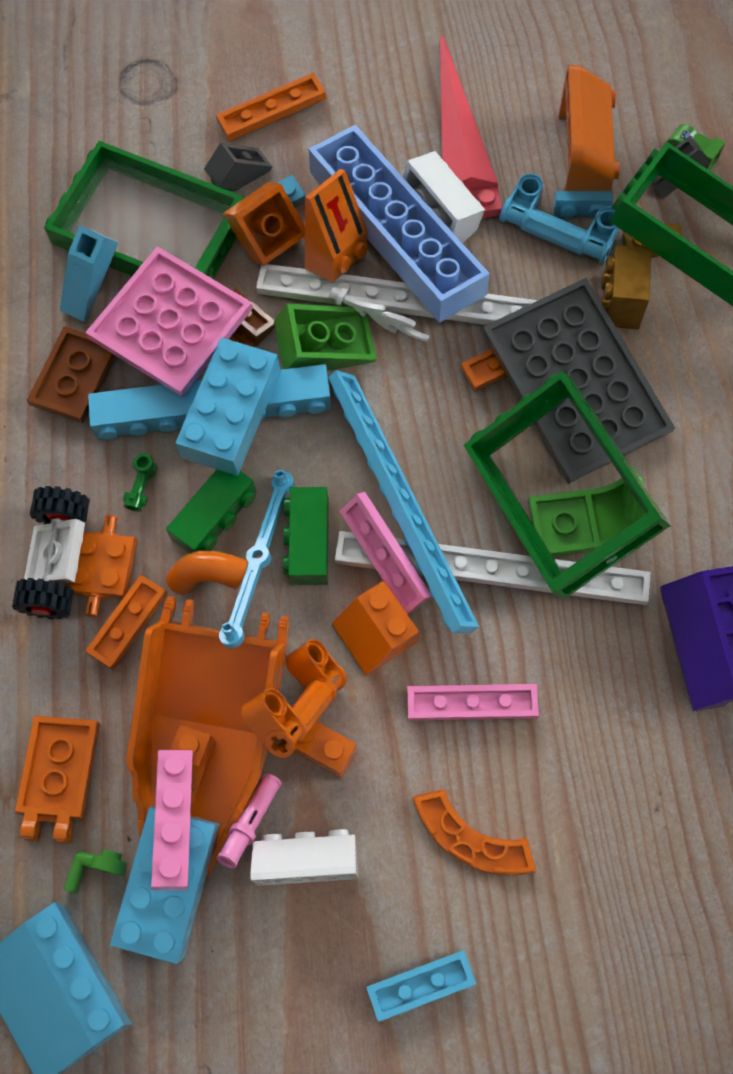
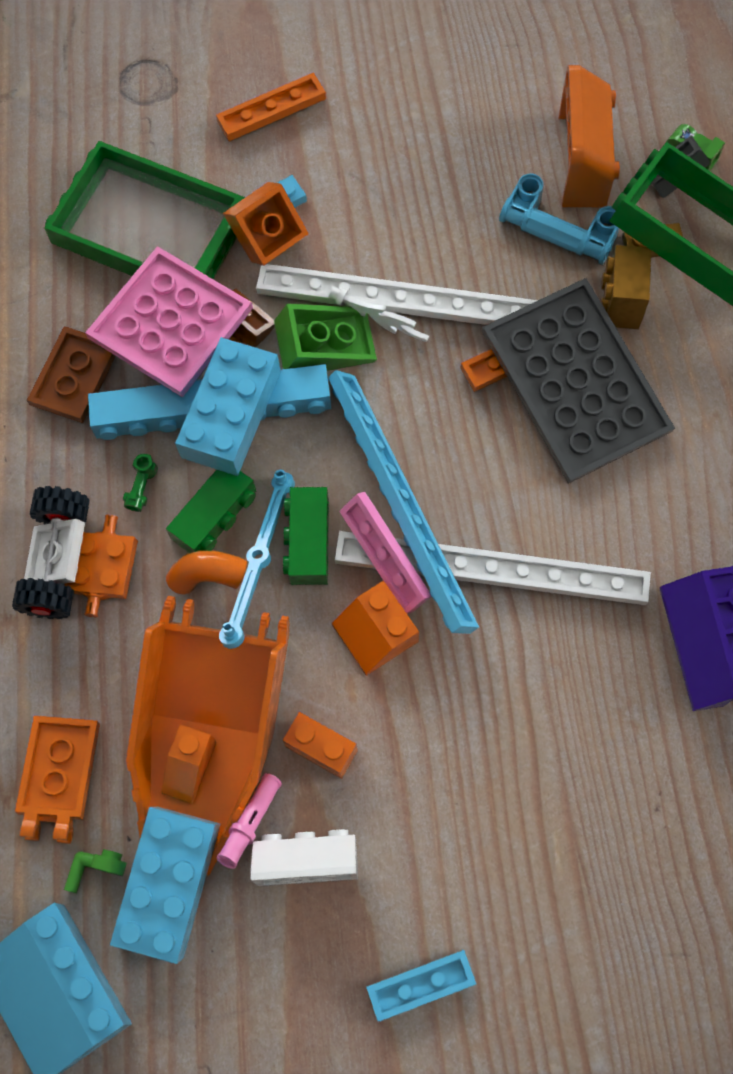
(85, 271): medium azure slope -> none
(126, 622): orange plate -> none
(172, 820): bright pink plate -> none
(236, 166): dark grey slope -> none
(275, 719): orange piece -> none
(333, 228): orange slope -> none
(403, 225): light blue brick -> none
(444, 194): white slope -> none
(462, 142): coral plate -> none
(468, 845): orange tile -> none
(472, 702): bright pink plate -> none
(512, 423): green window -> none
(580, 203): medium azure plate -> none
(583, 518): bright green bracket -> none

